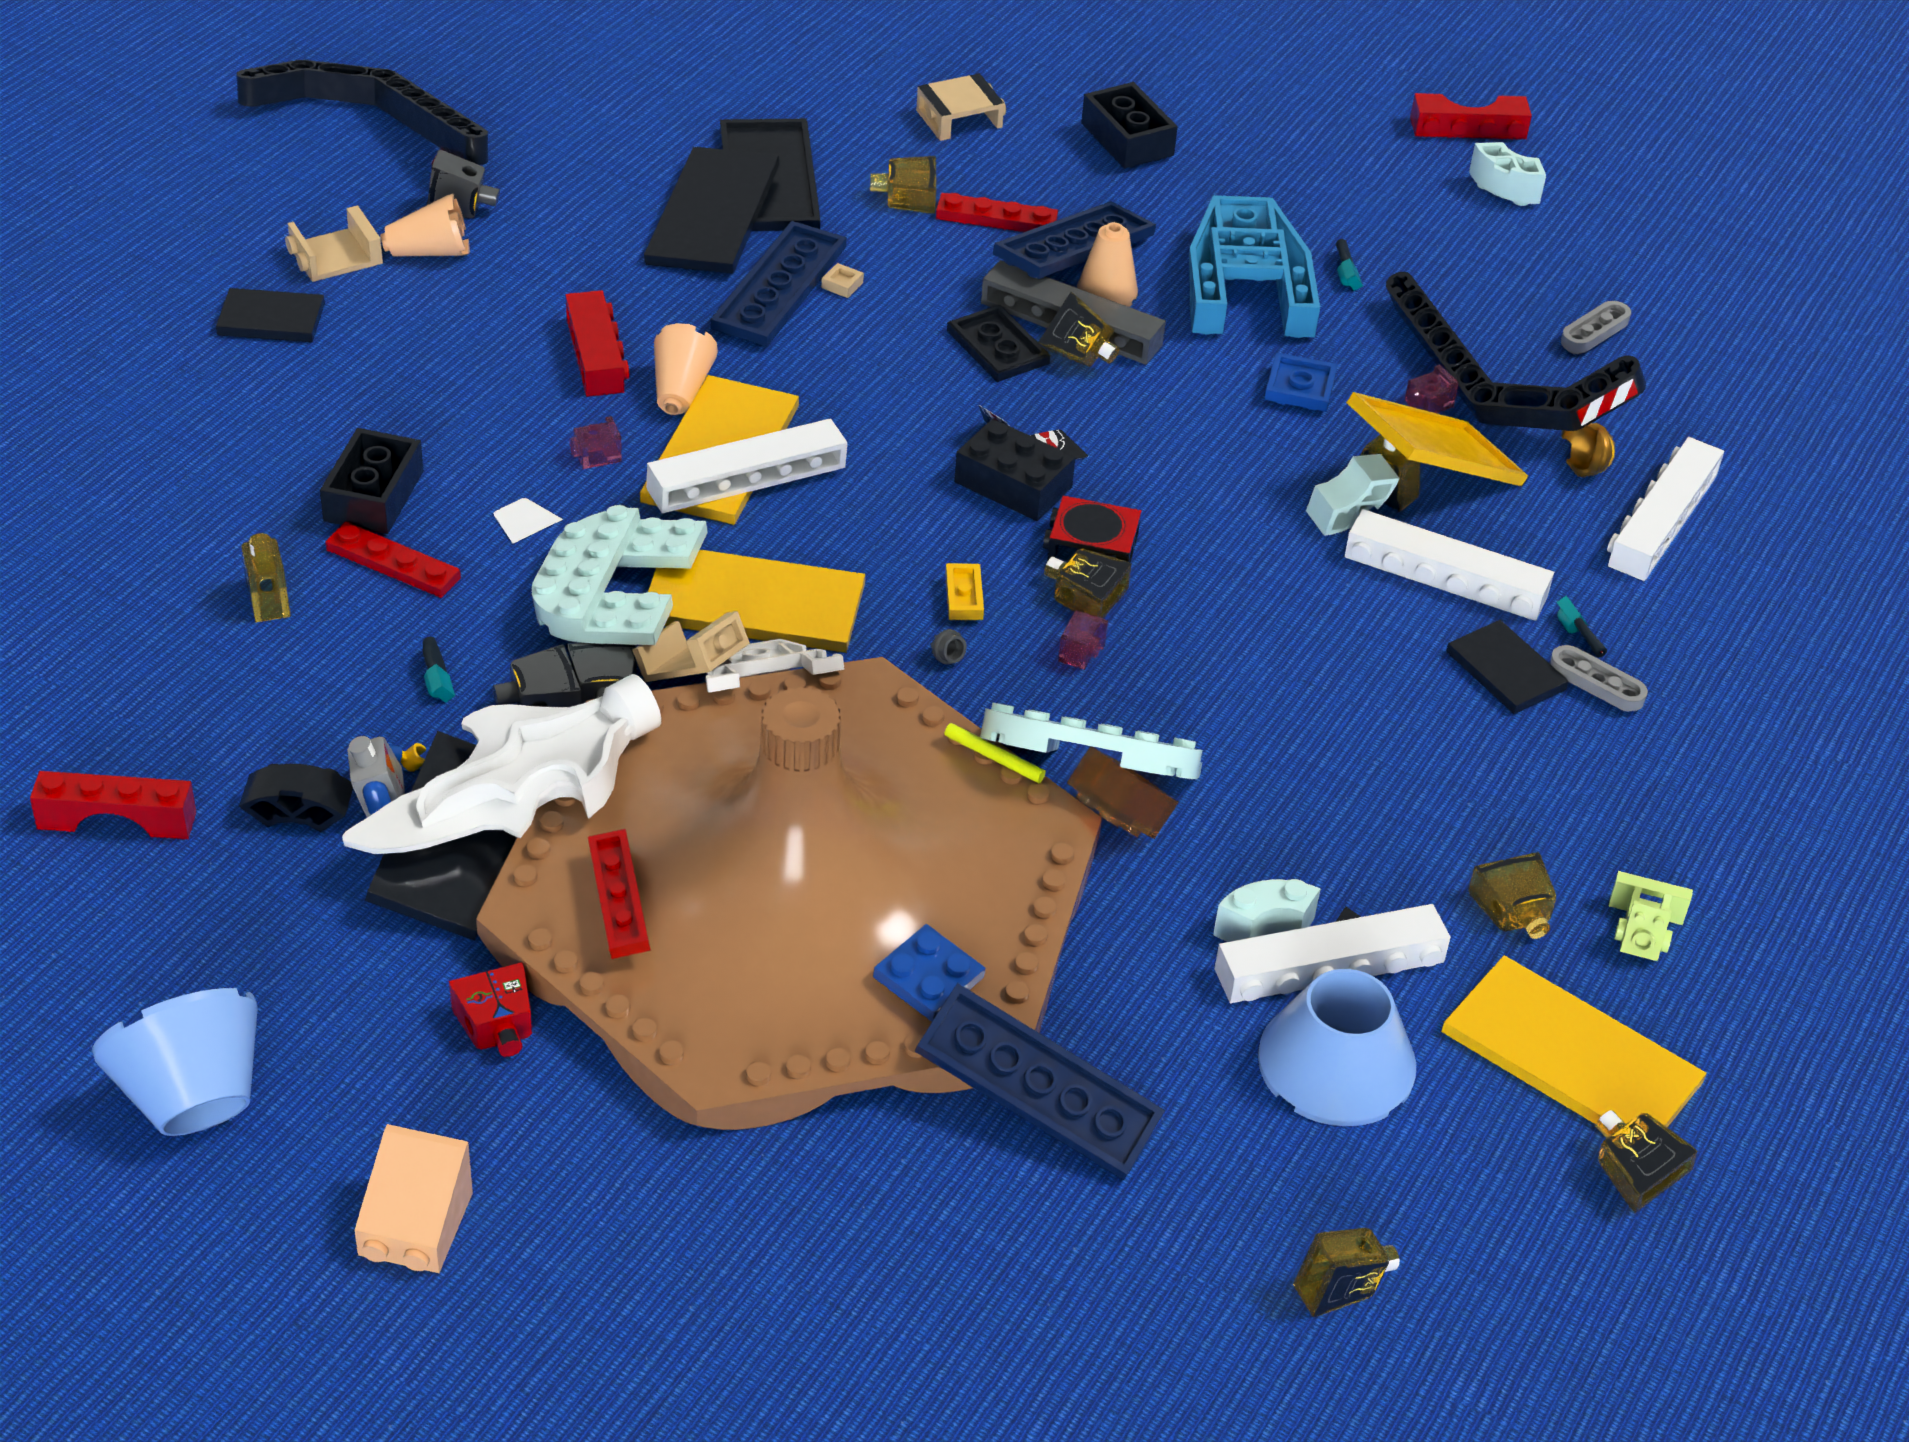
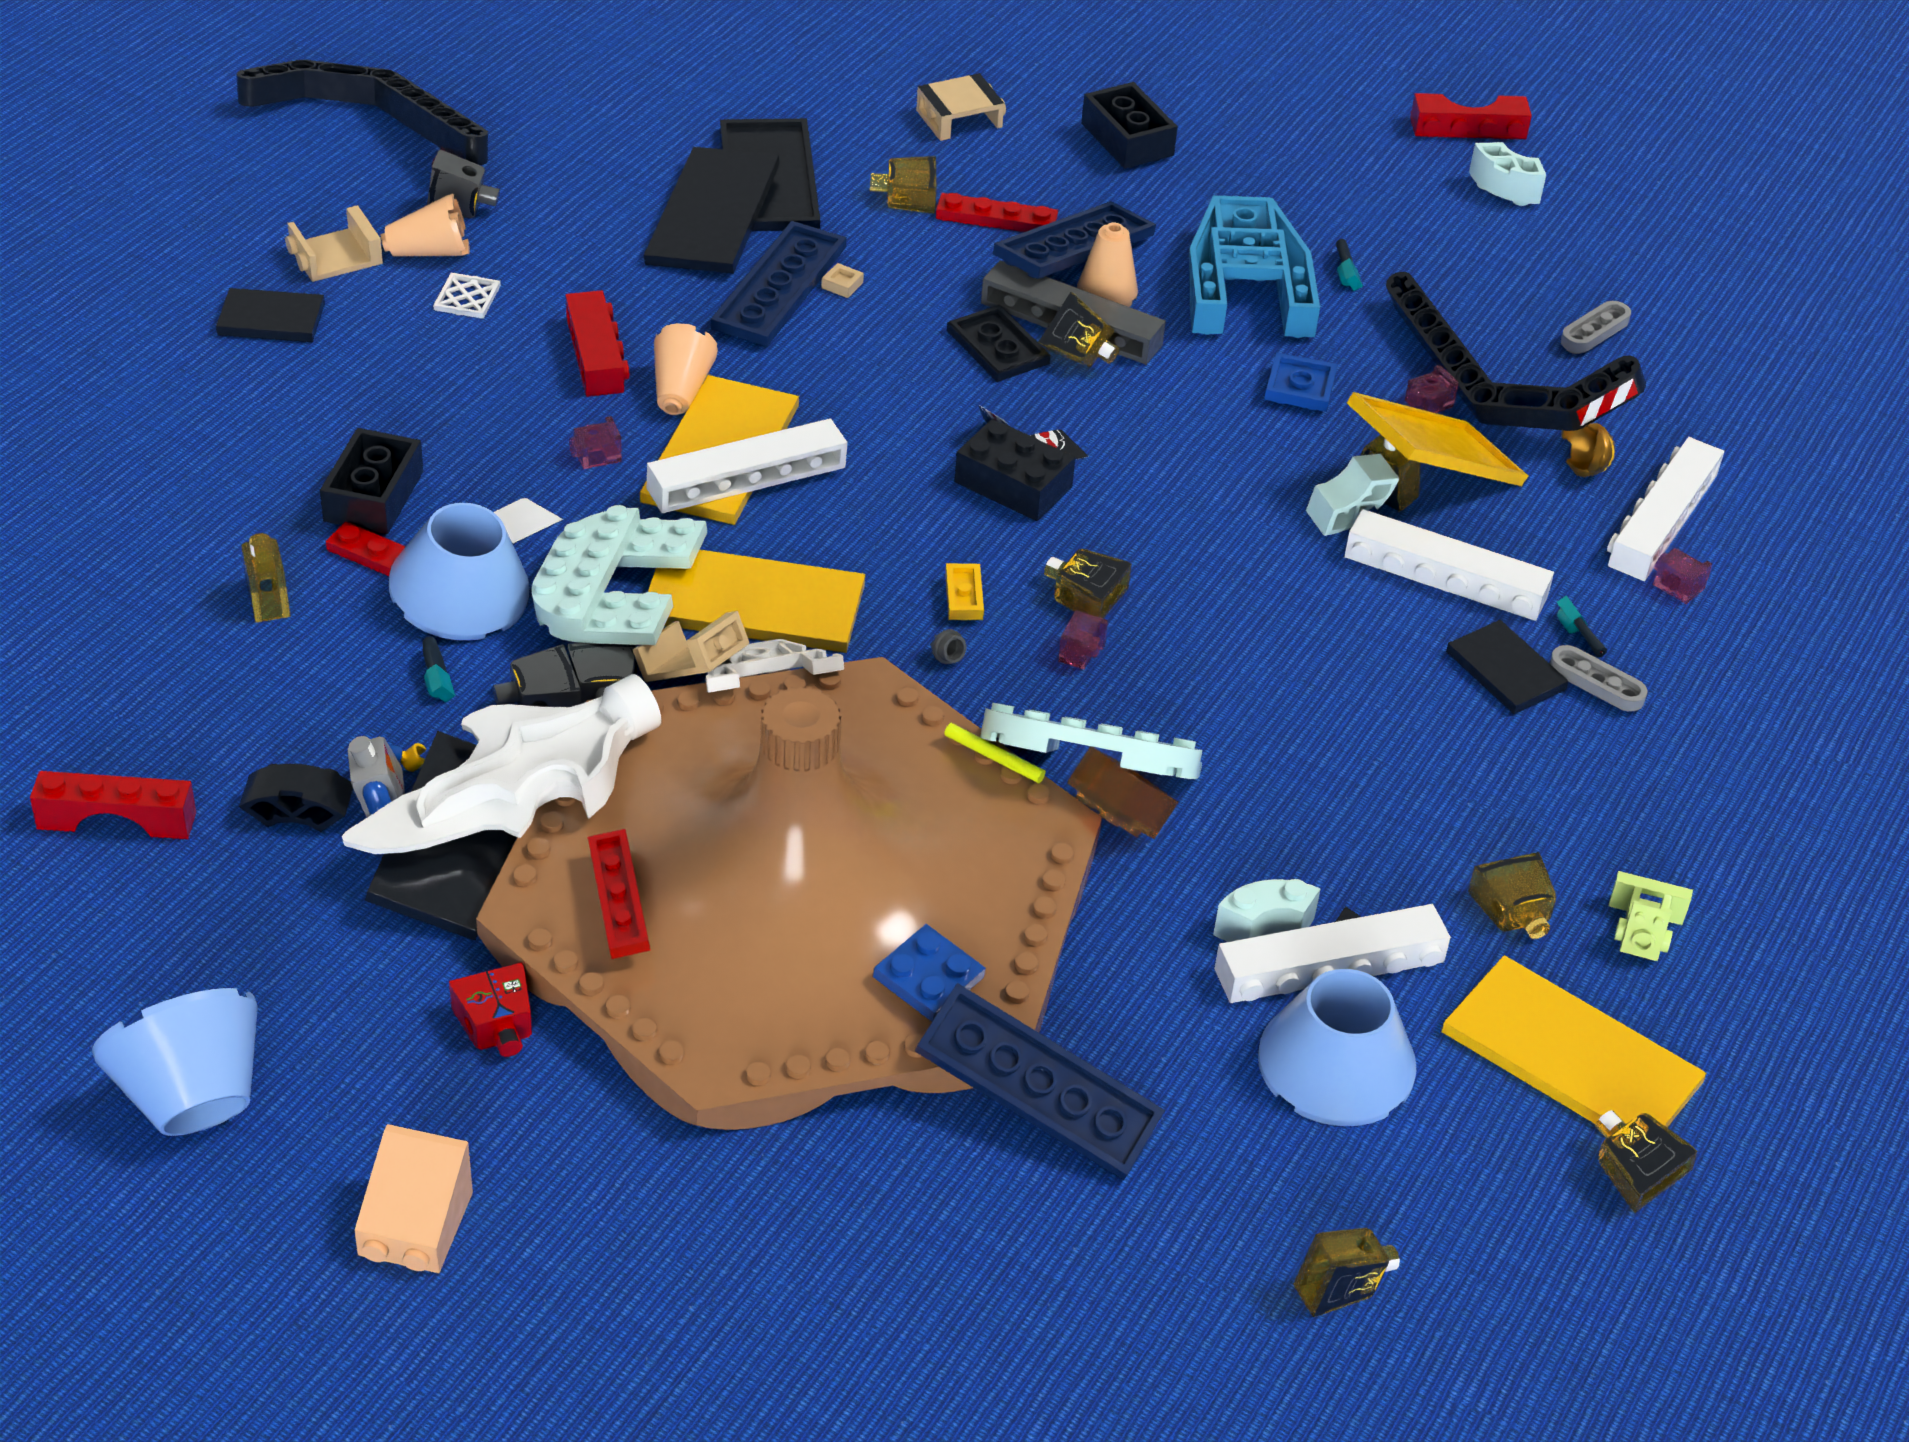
(460, 575): none -> light blue cone
(492, 285): none -> white window
(1093, 527): panel -> none
(1681, 575): none -> clear pink brick

